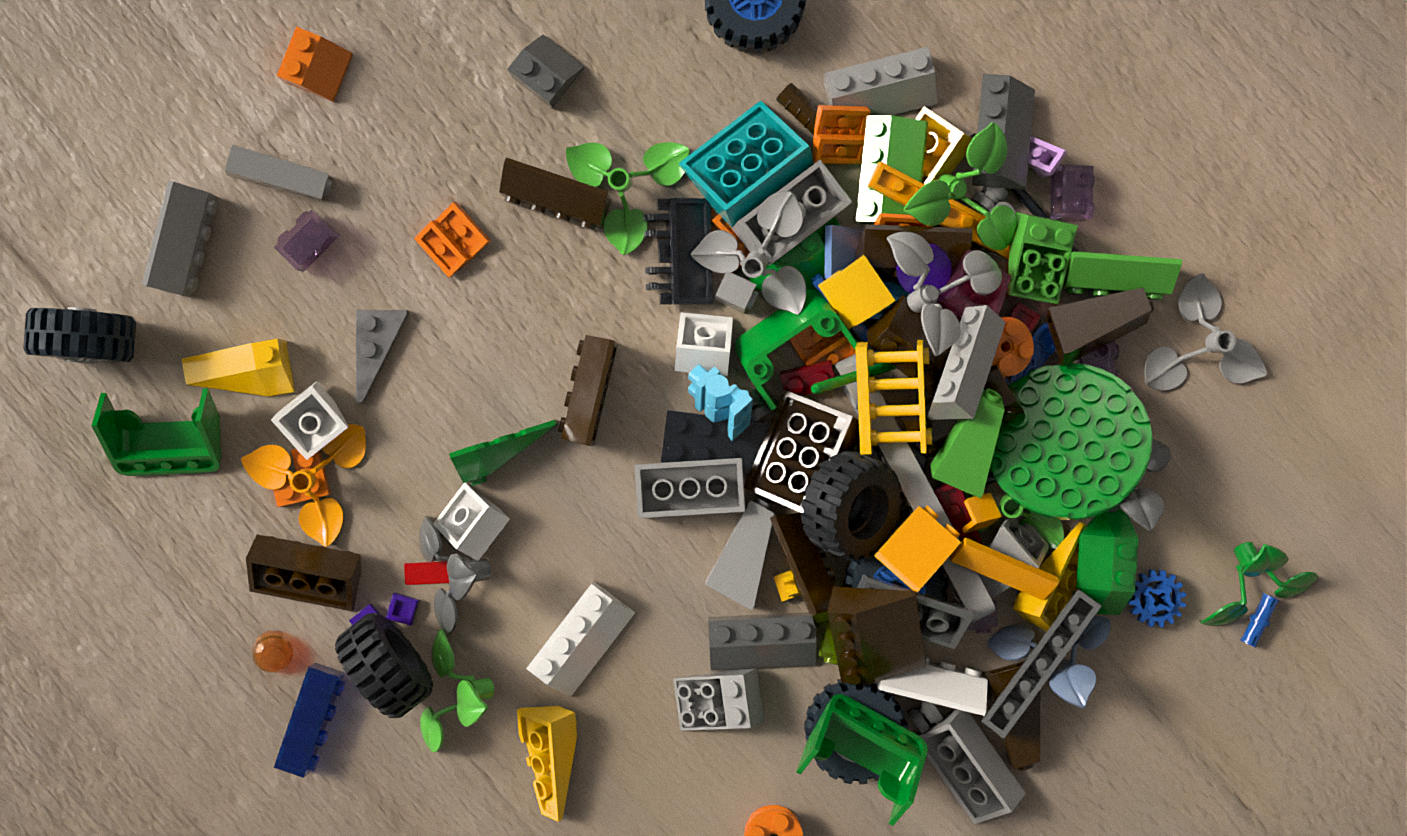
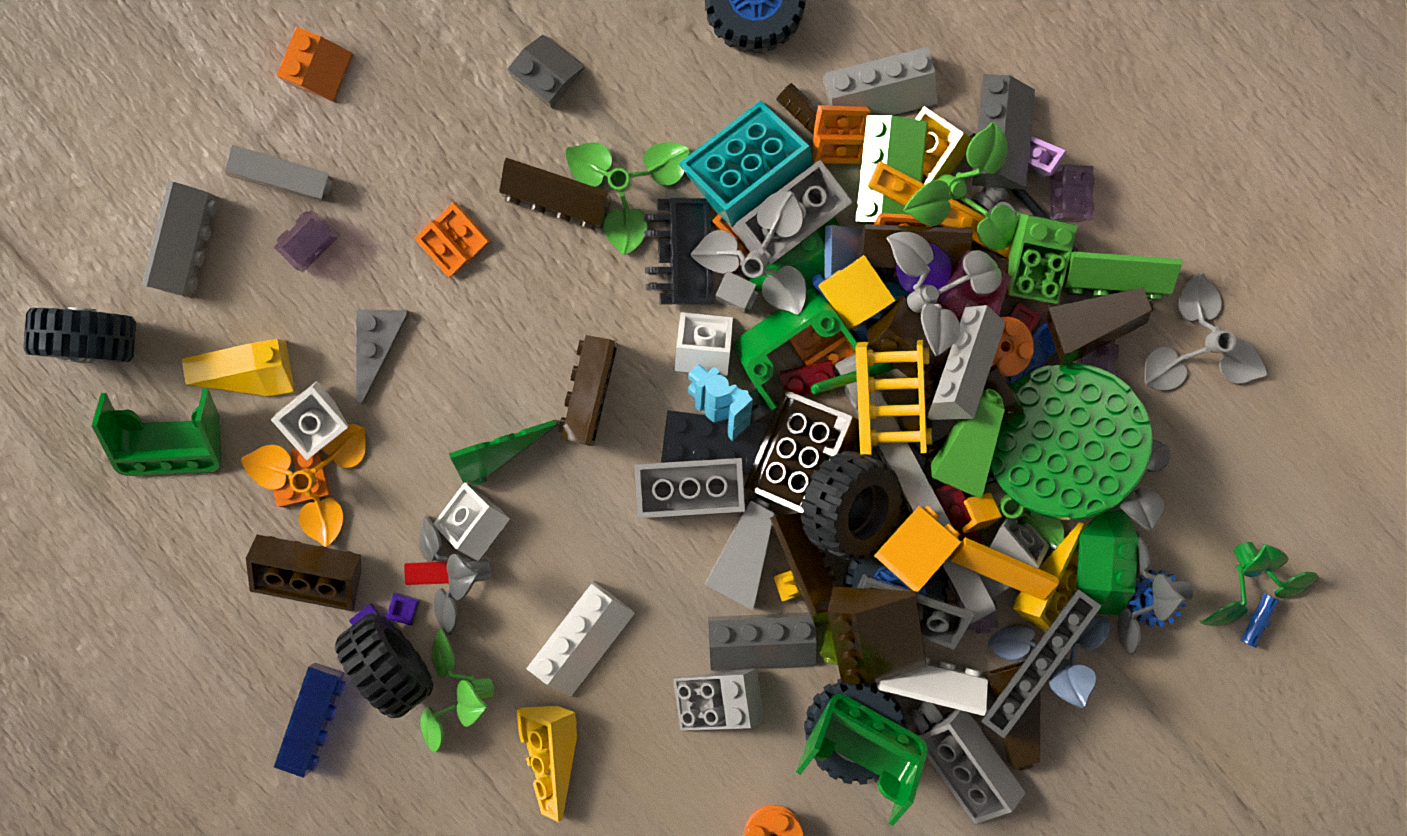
(272, 651): clear orange hair -> none
(1167, 597): none -> dark grey plant

